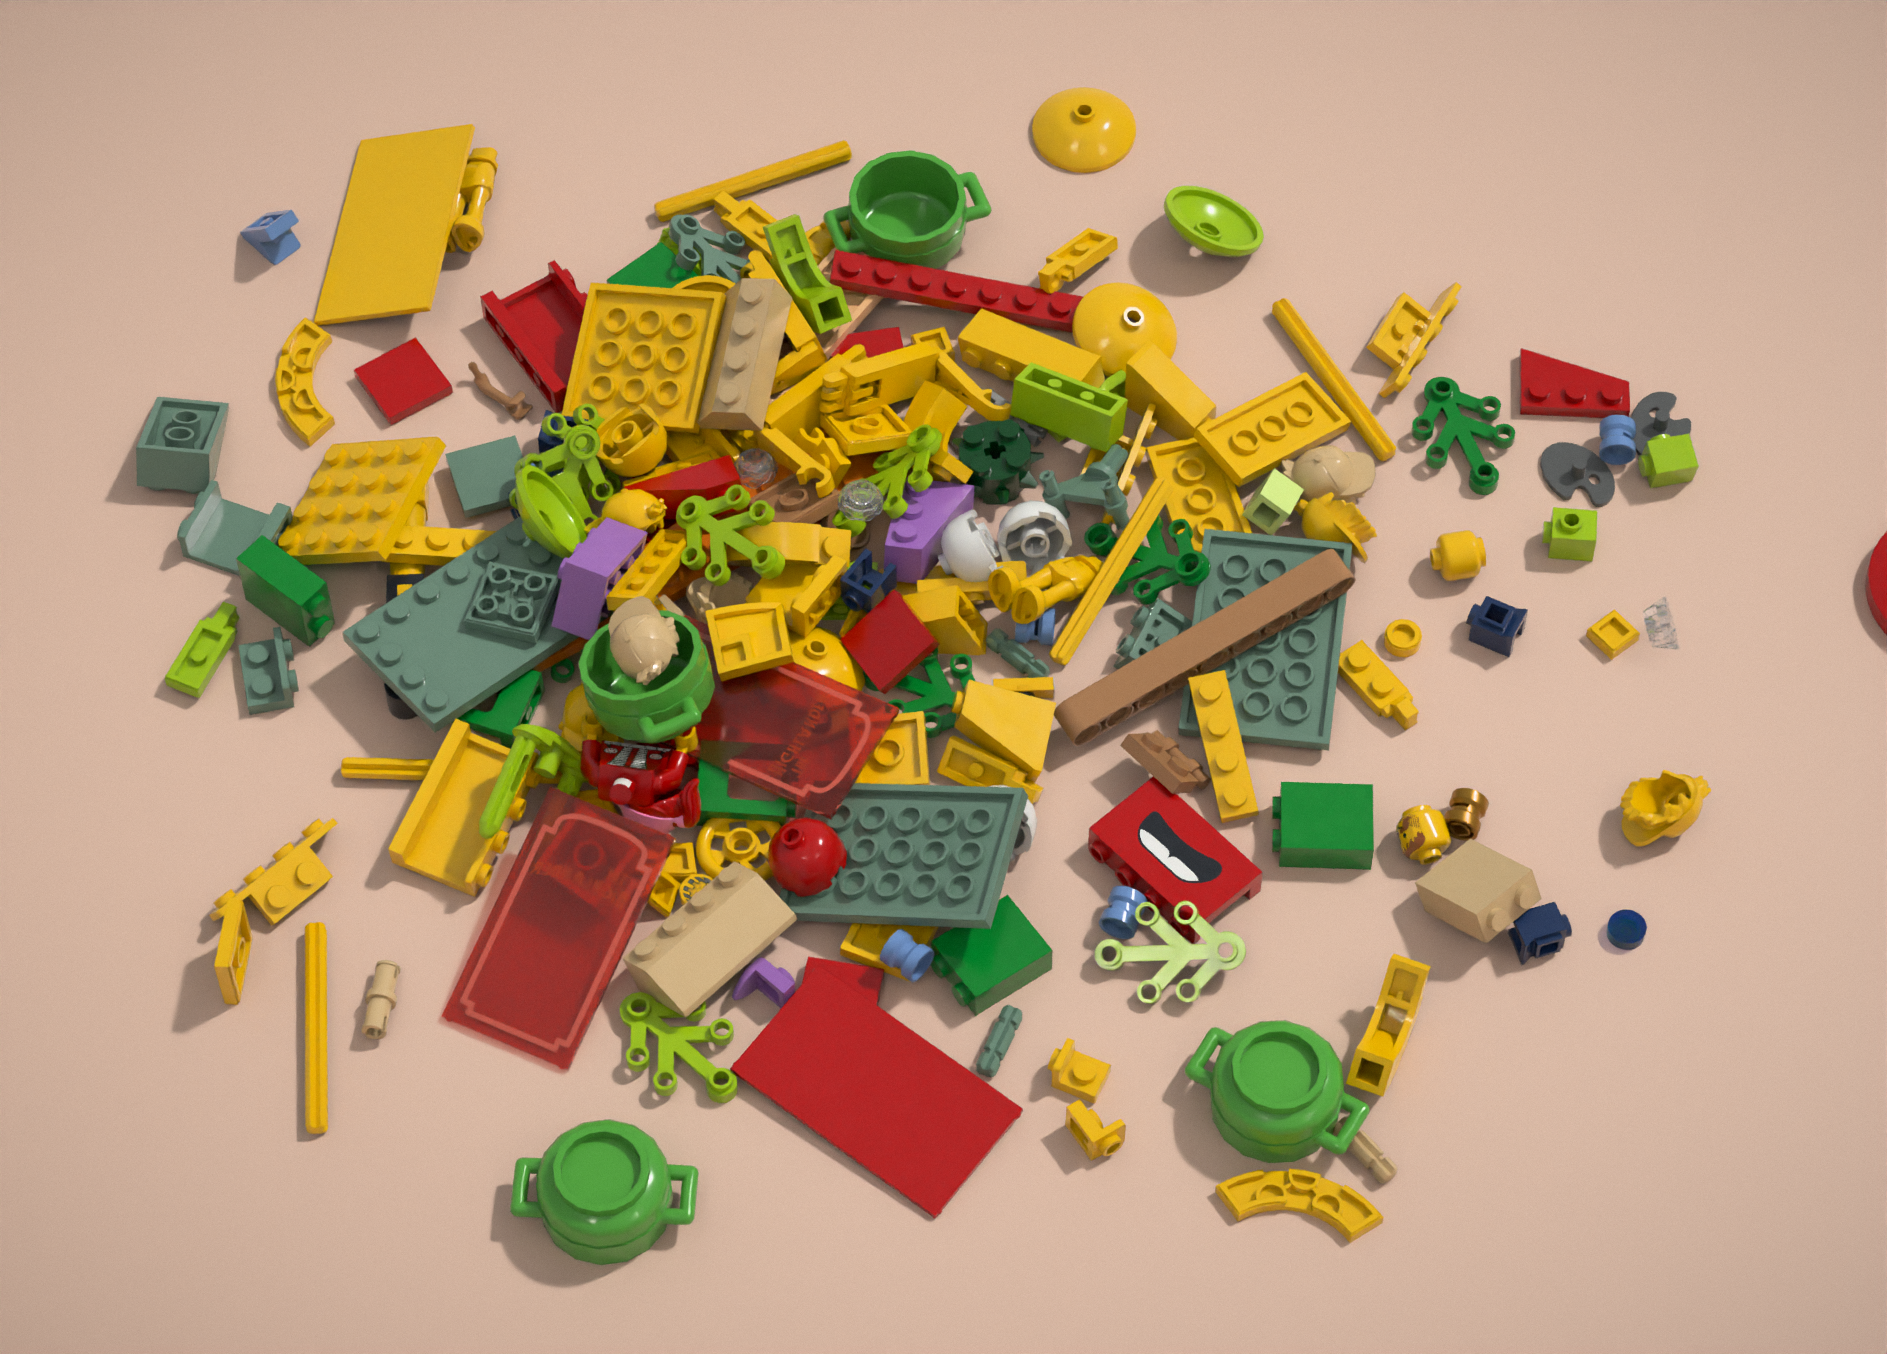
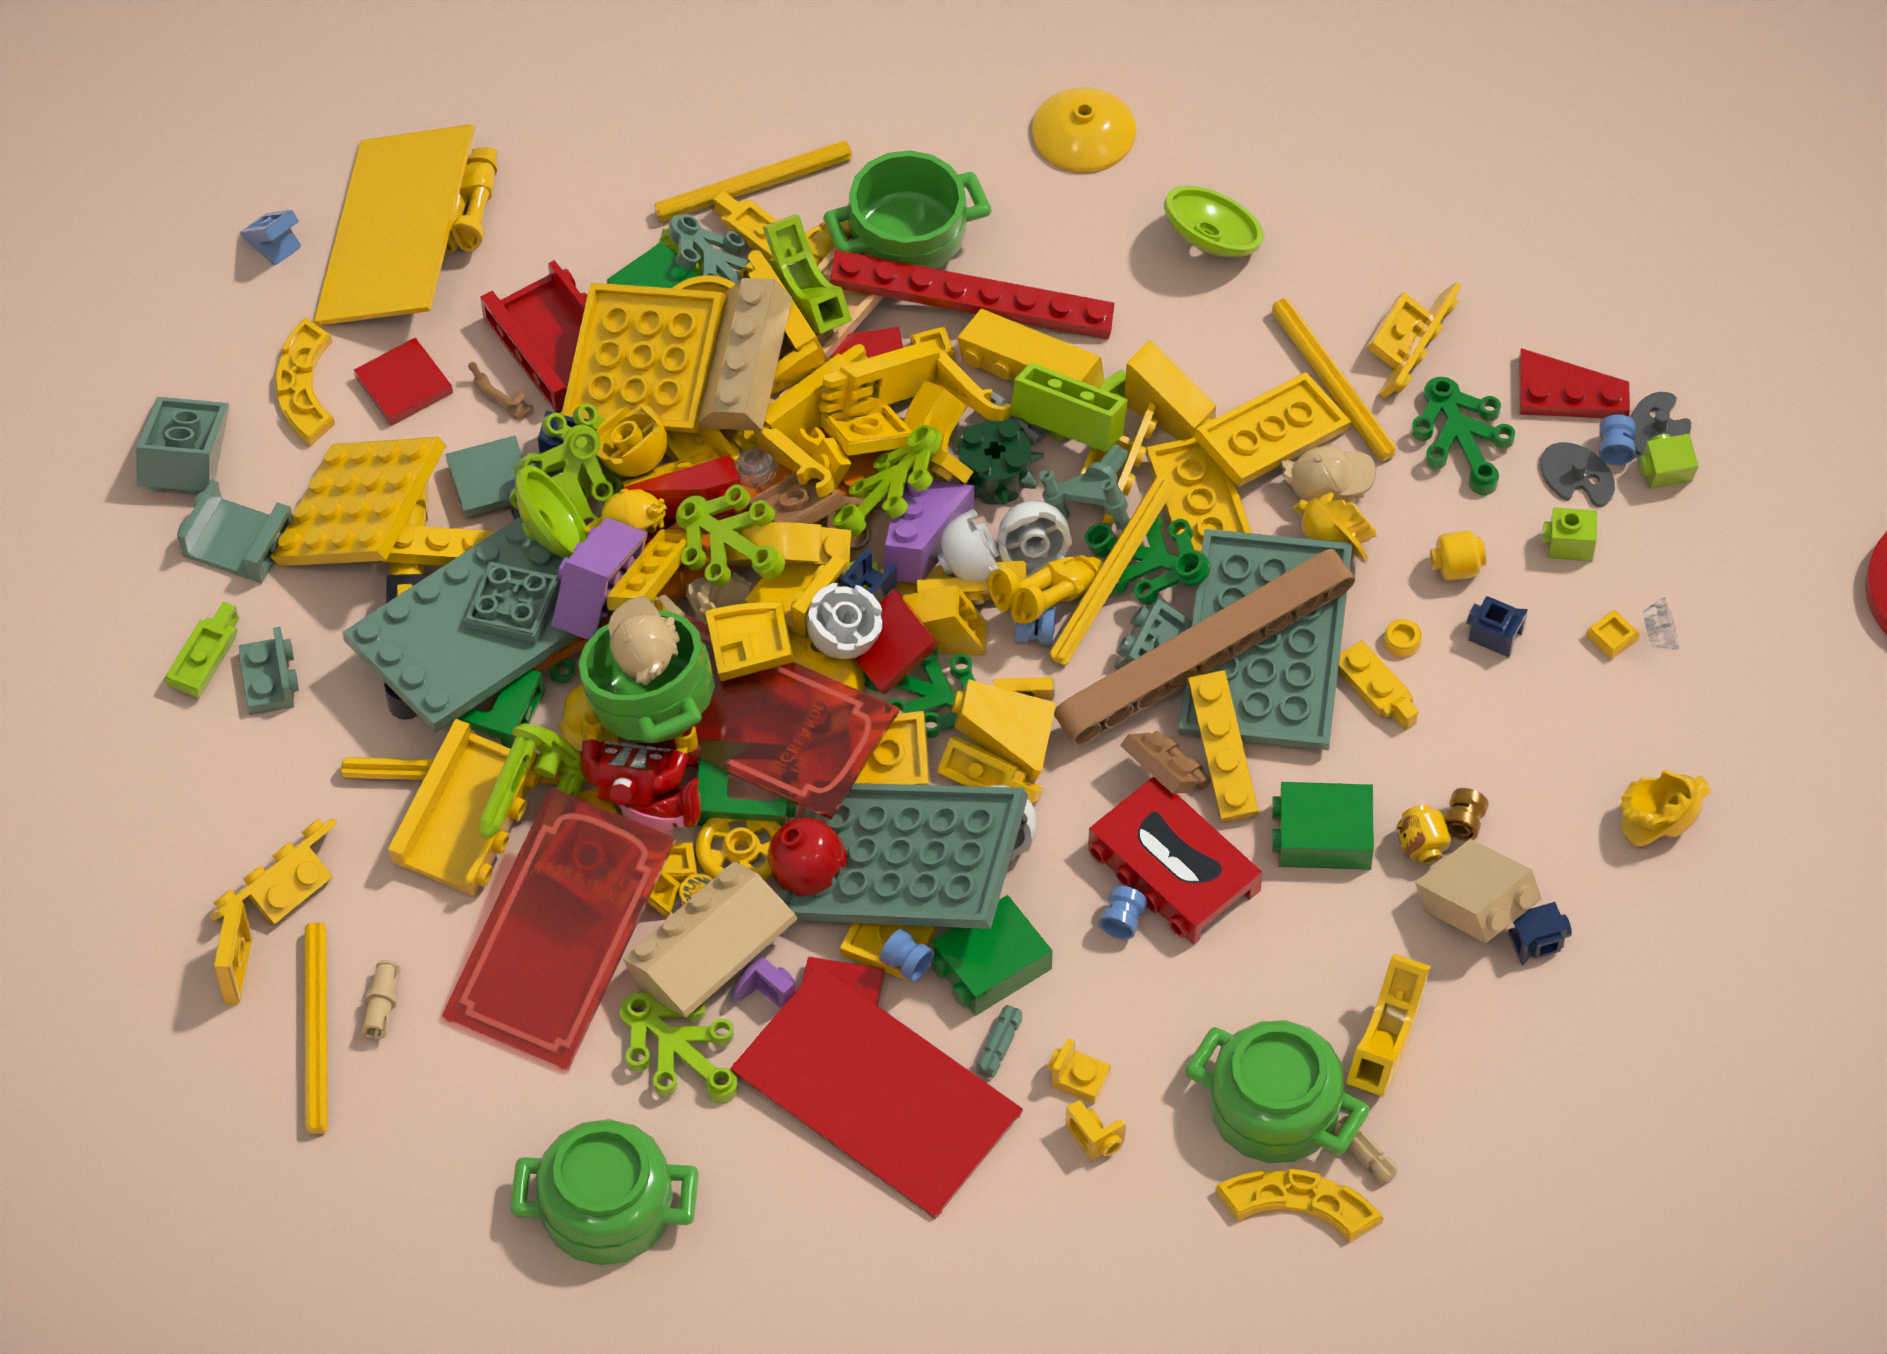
(286, 591): green brick -> none
(844, 621): none -> white cylinder
(860, 500): clear plate -> none
(1016, 654): sand green axle -> none
(1075, 258): yellow hinge -> none
(1103, 326): yellow dish -> none
(1177, 952): lime plant -> none
(1273, 502): yellowish green brick -> none
(1626, 929): clear blue tile -> none

